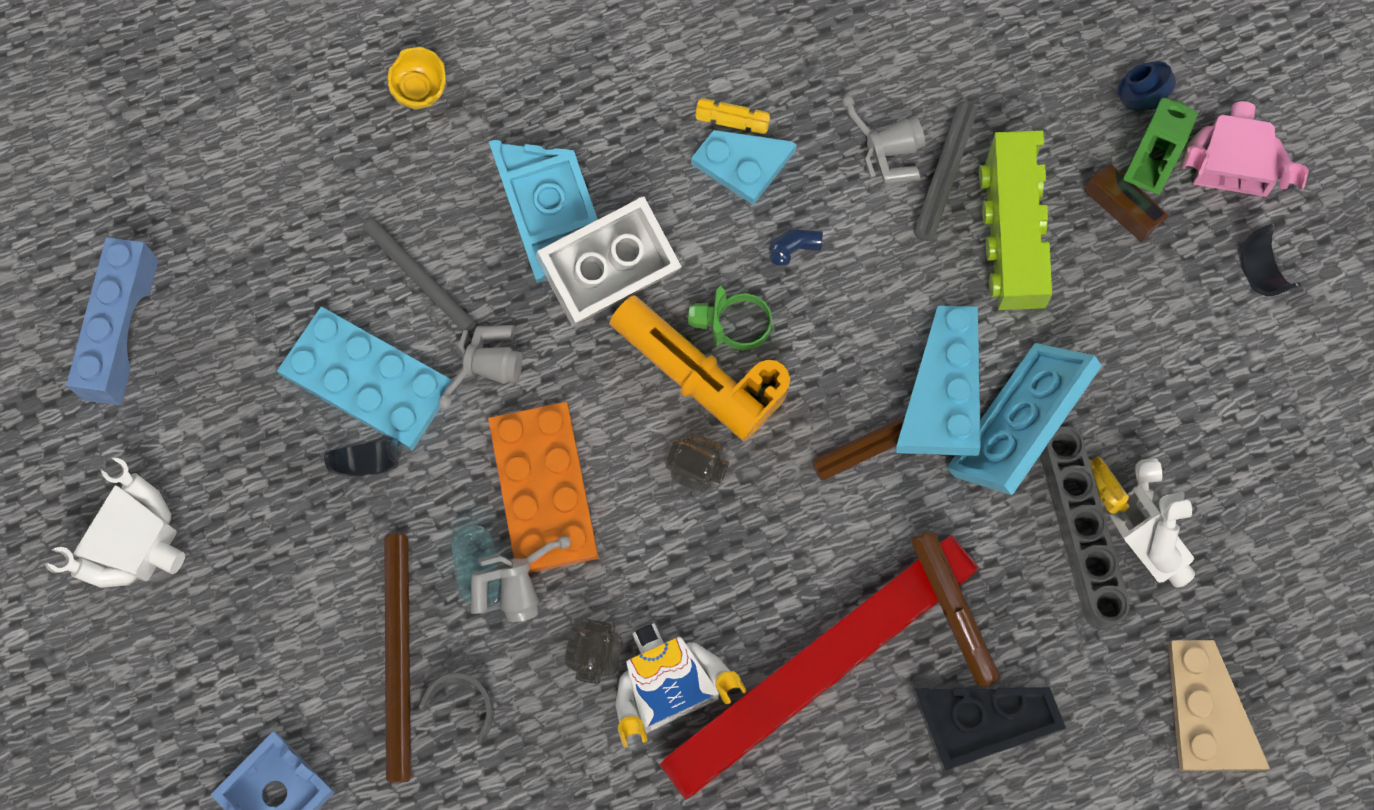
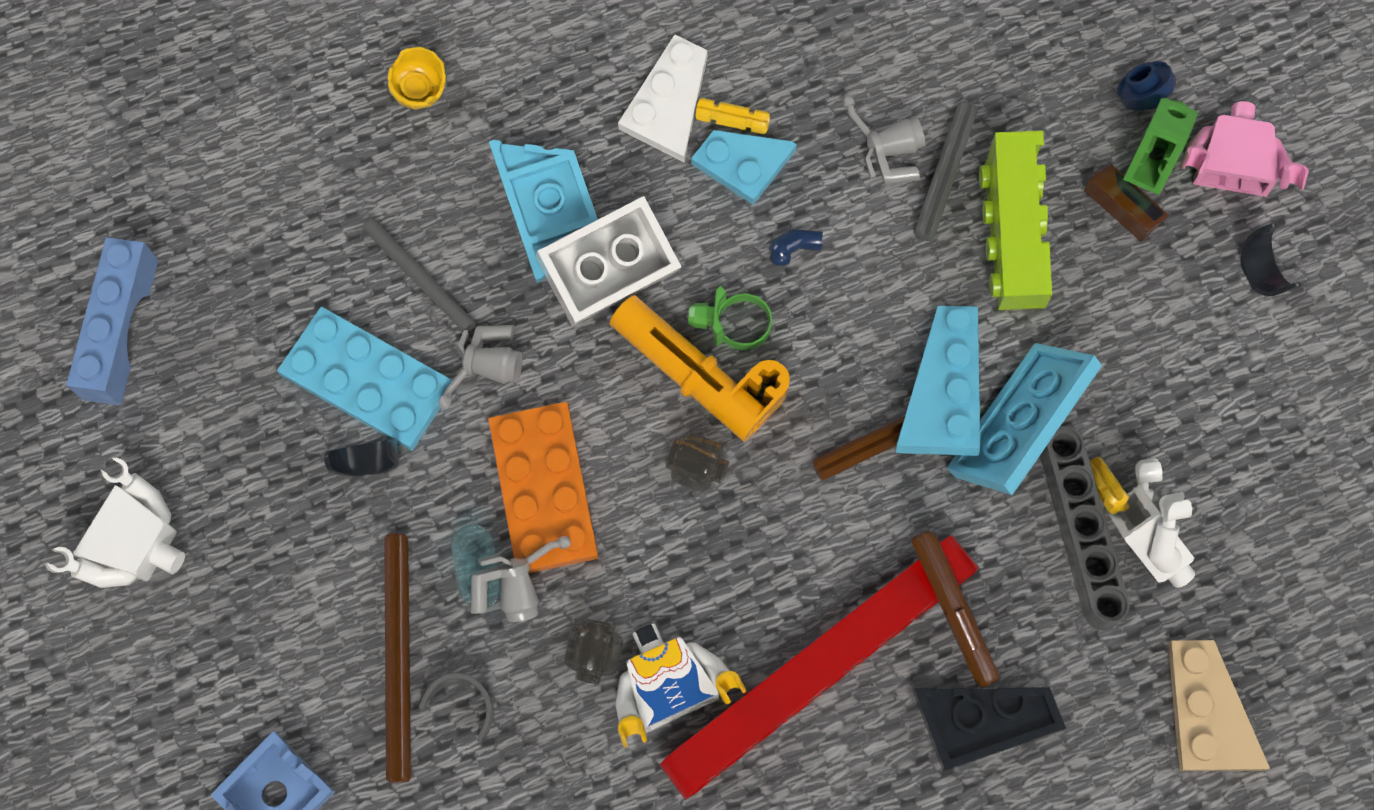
(668, 99): none -> white wing

